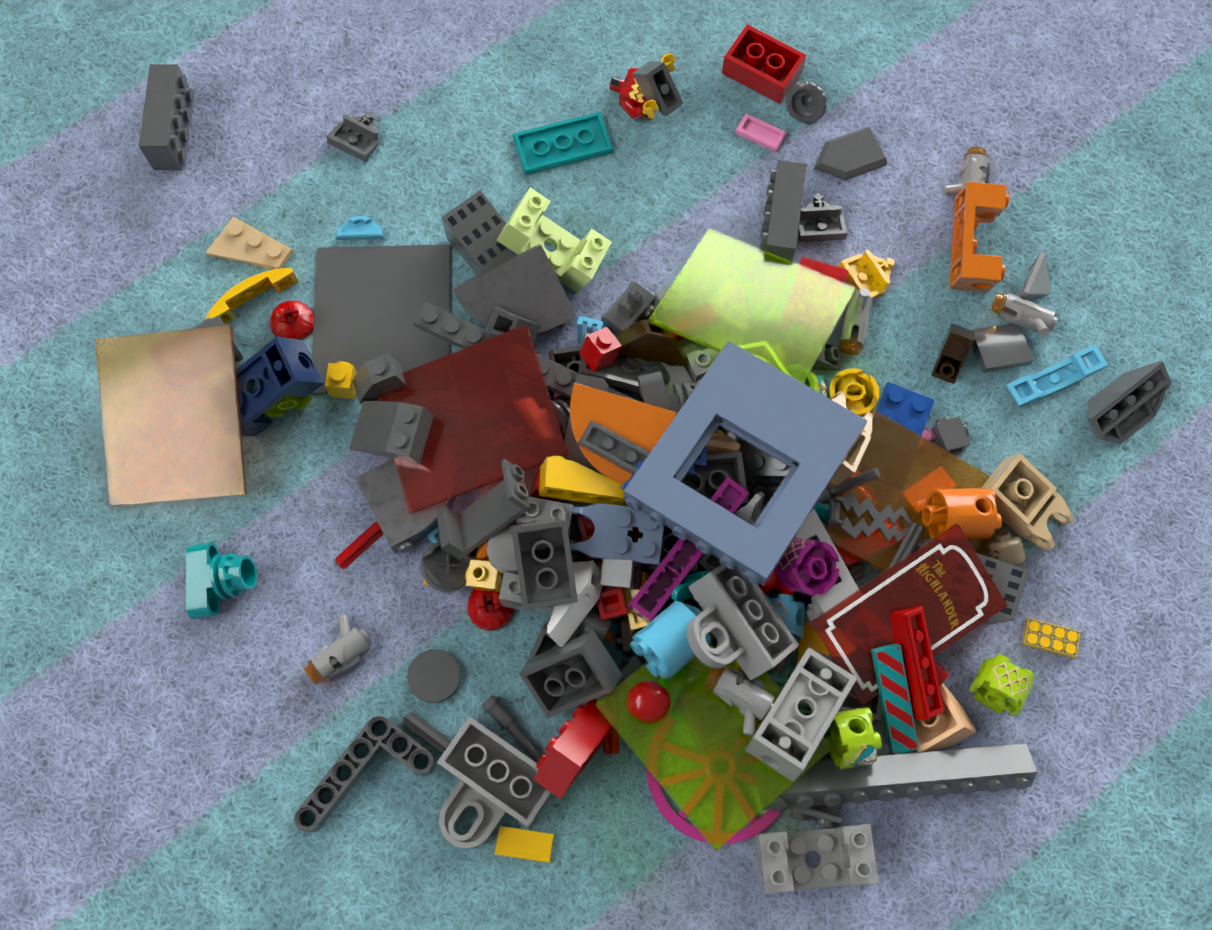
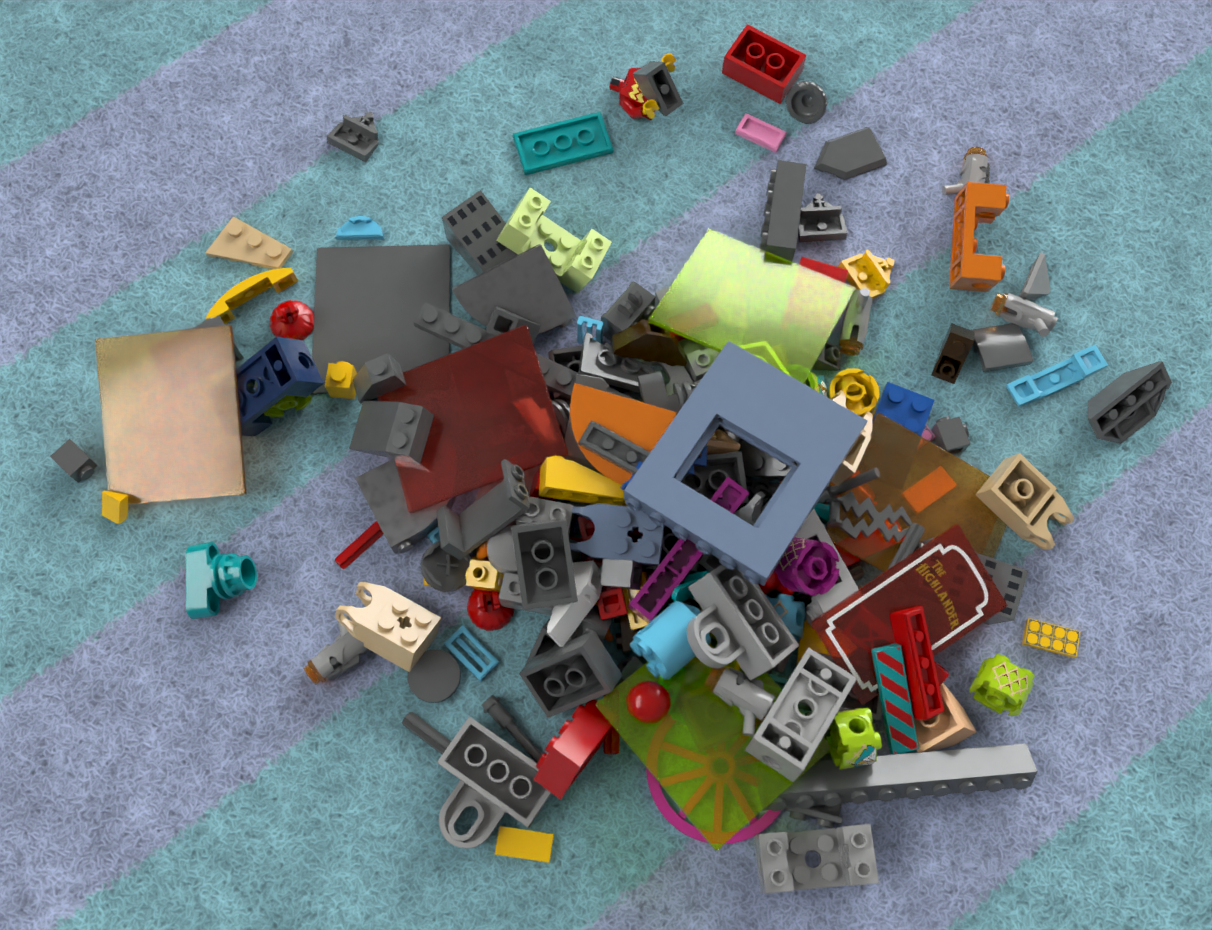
(74, 461): none -> dark grey brick
(114, 506): none -> yellow slope
(166, 117): dark grey brick -> none
(358, 767): dark grey beam -> none
(390, 625): none -> tan brick
(455, 637): none -> medium azure tile
(600, 349): red brick -> none
(969, 507): orange cylinder -> none
(1007, 549): dark tan head -> none

